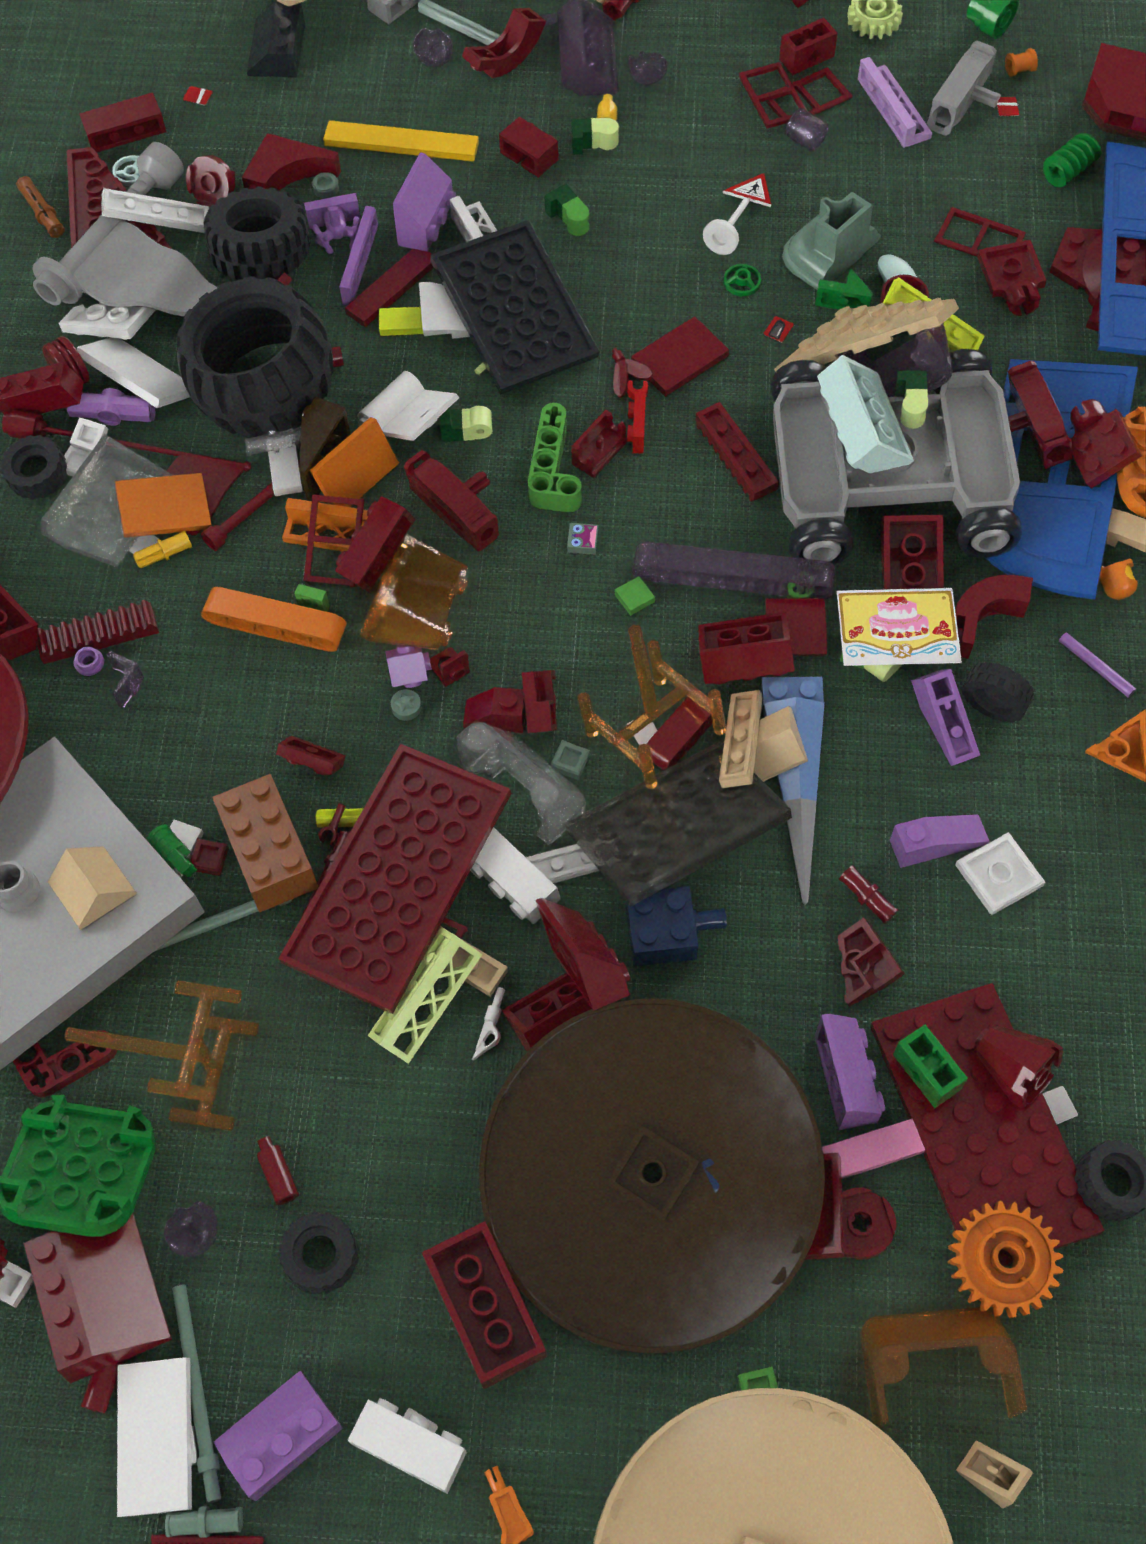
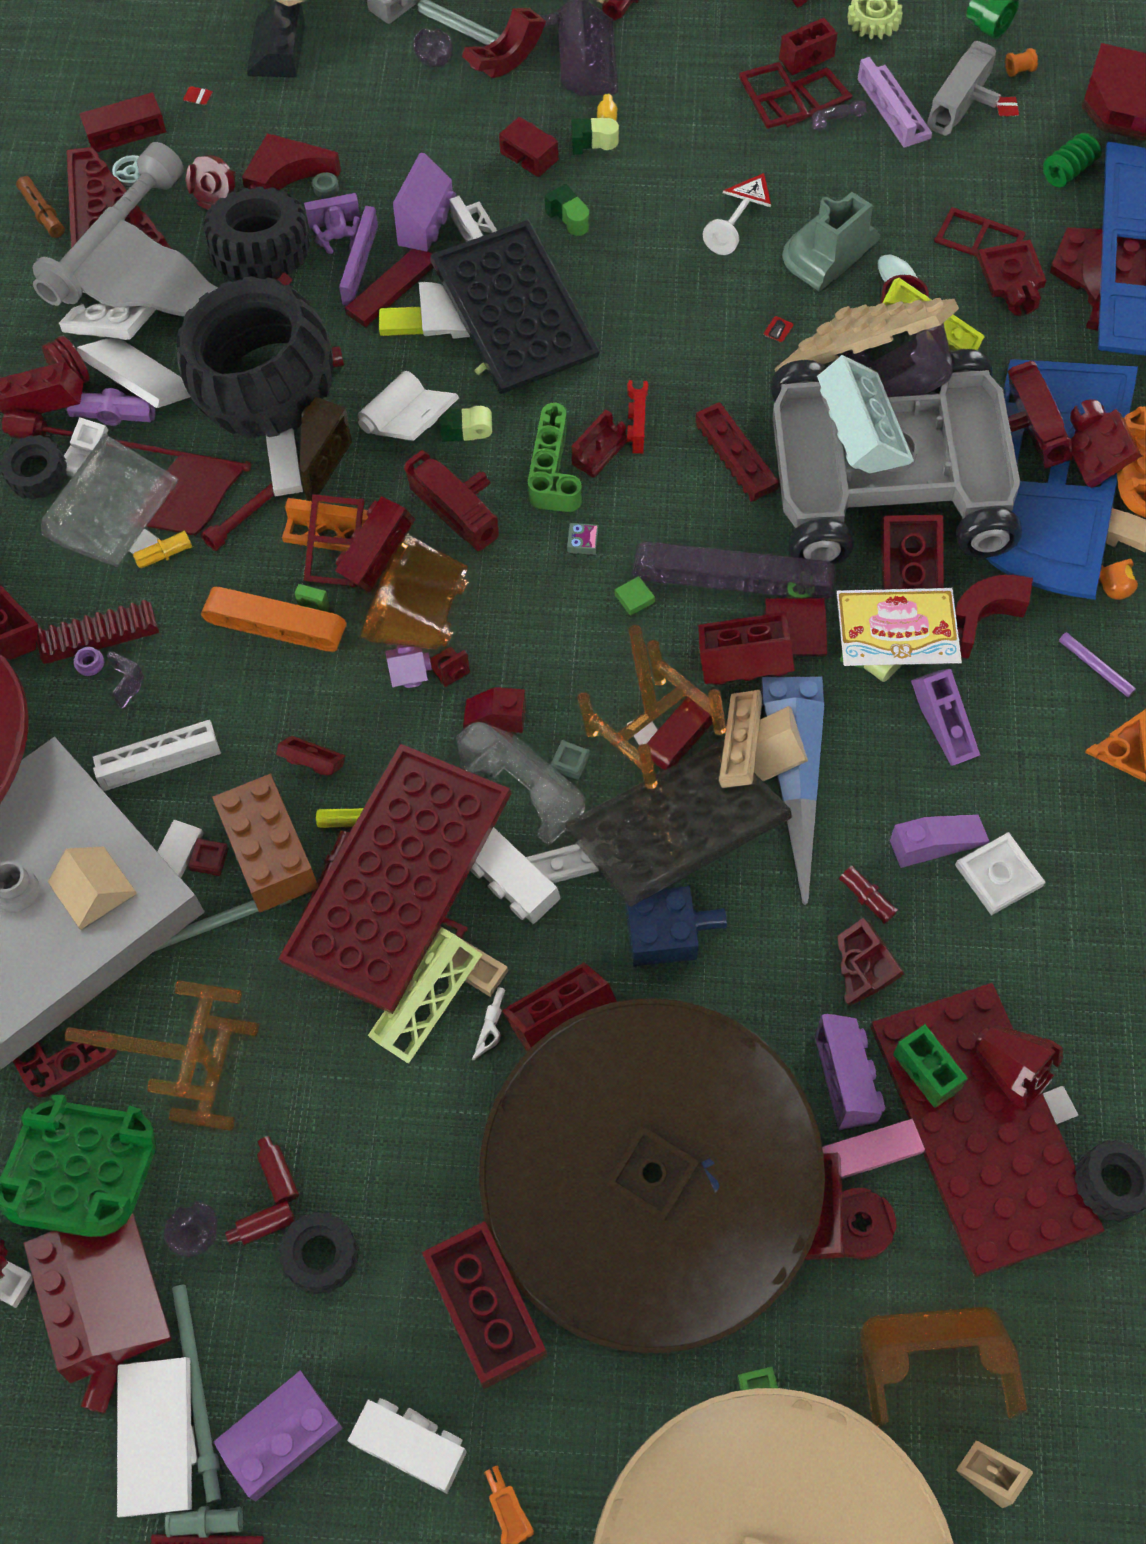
(153, 210): white tile -> none
(157, 759): none -> white fence
(162, 505): orange tile -> none
(171, 849): green hinge -> none
(261, 1224): none -> dark red cylinder
(273, 441): clear pin -> none
(333, 826): dark red hand -> none
(355, 463): orange tile -> none
(401, 140): yellow tile -> none
(406, 705): sand green tile -> none
(539, 700): dark red slope -> none
(584, 955): dark red slope -> none
(623, 368): dark red piece -> none
(647, 68): clear purple hair -> none
(681, 355): dark red tile -> none
(742, 270): green piece -> none
(806, 129): clear purple piece -> none
(819, 117): none -> clear purple arm
(840, 295): green slope -> none
(913, 389): leg -> none
(998, 692): black tyre -> none
(1030, 1252): orange gear -> none

